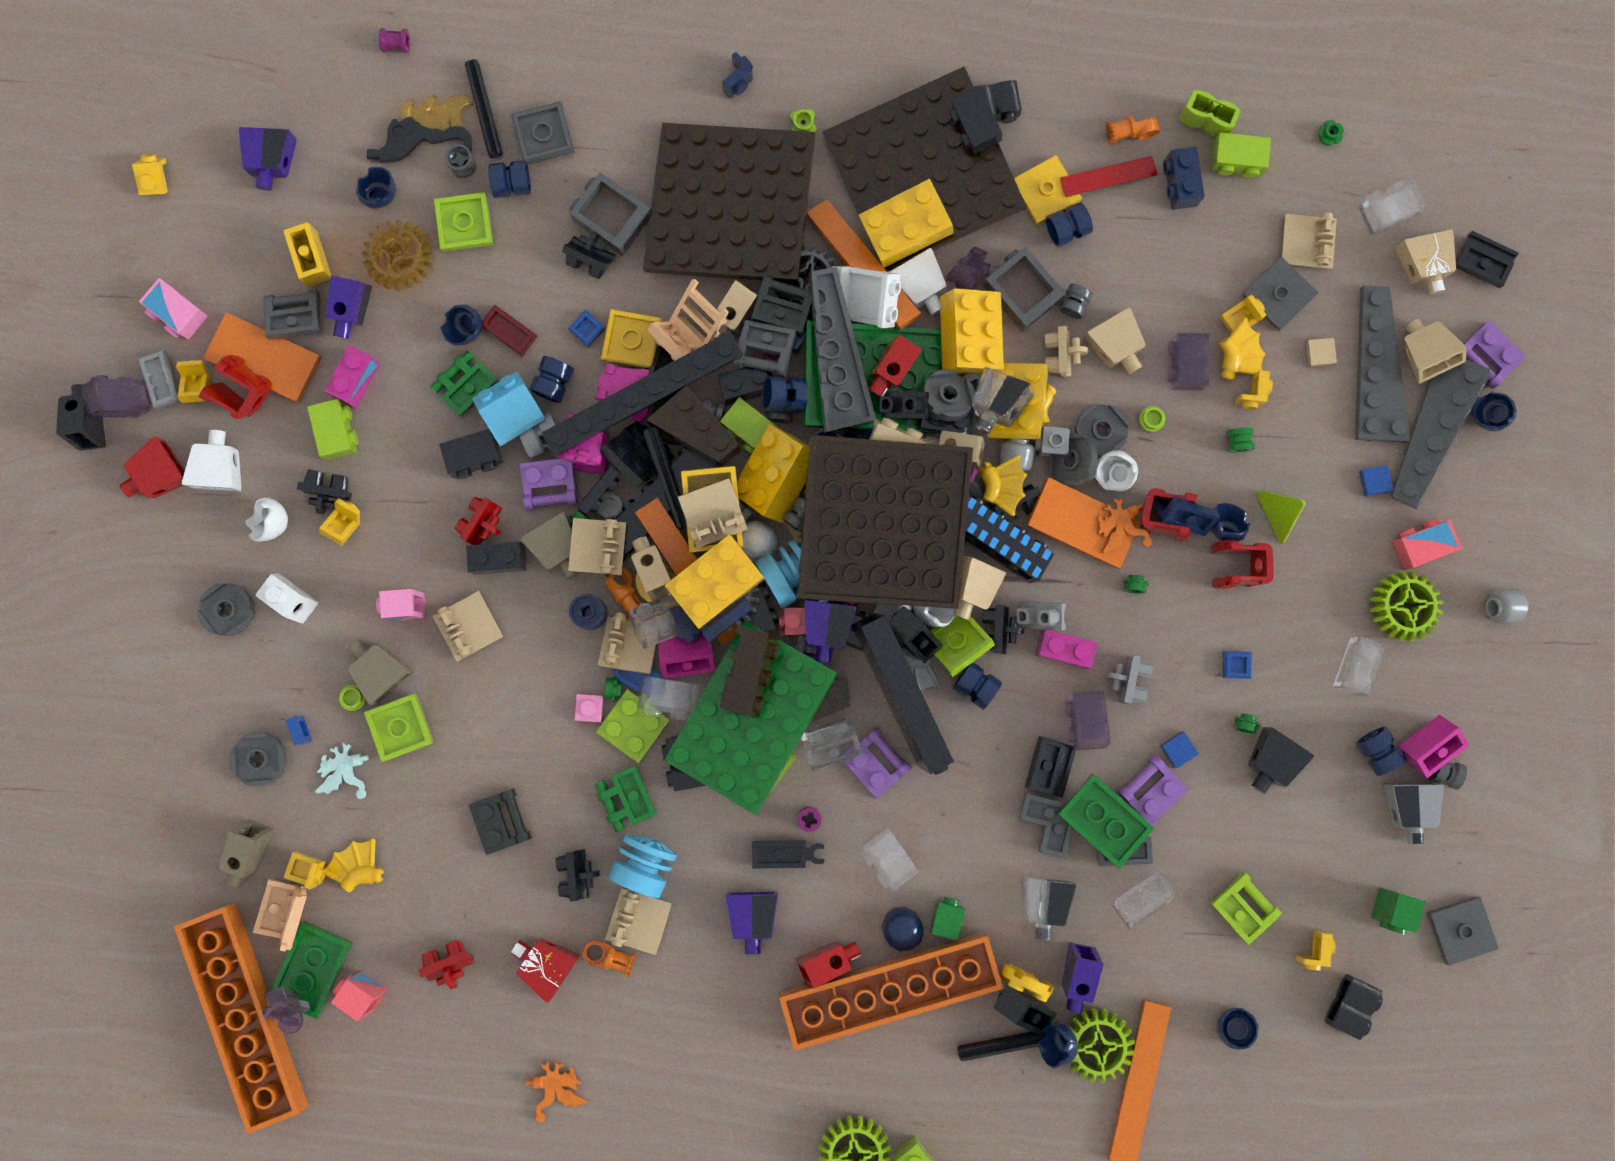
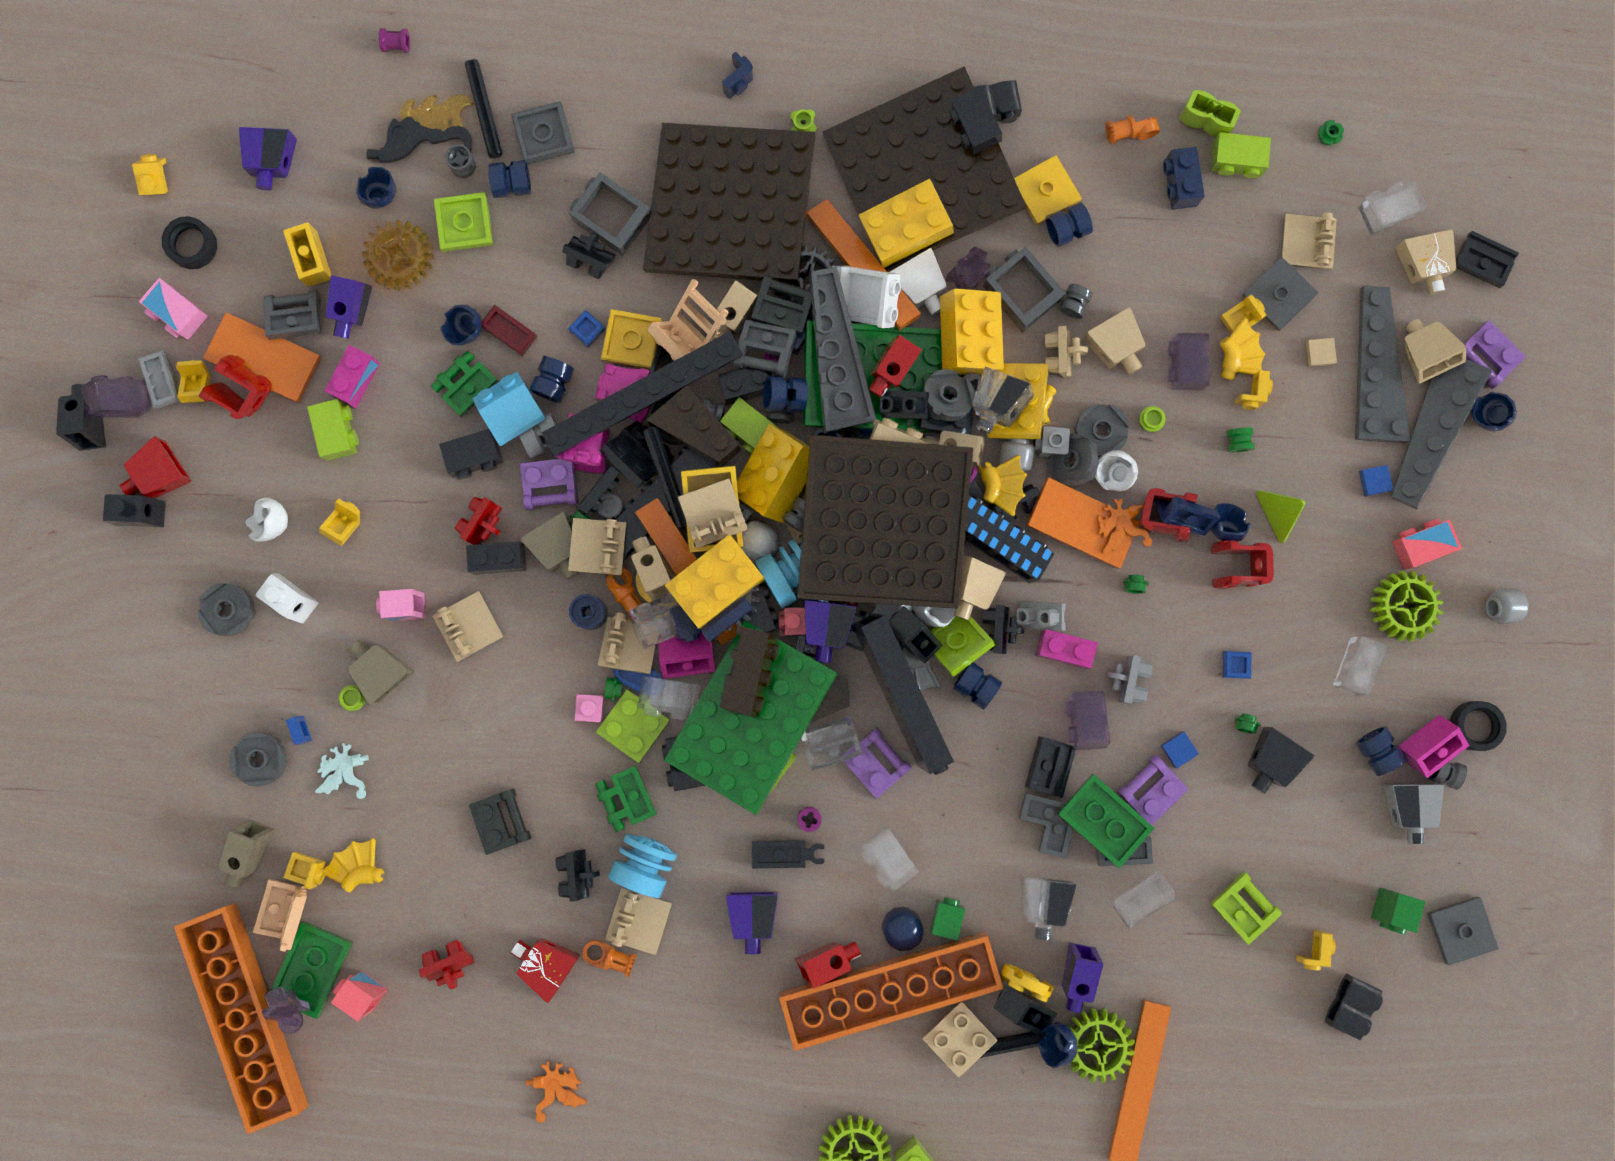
(129, 510): none -> black torso
(174, 230): none -> black tyre
(213, 465): white torso -> none
(313, 485): black hips -> none
(399, 727): lime plate -> none
(959, 1039): none -> tan hinge
(1108, 176): red sticker -> none
(1237, 1028): dark blue hair -> none
(1497, 719): none -> black tyre

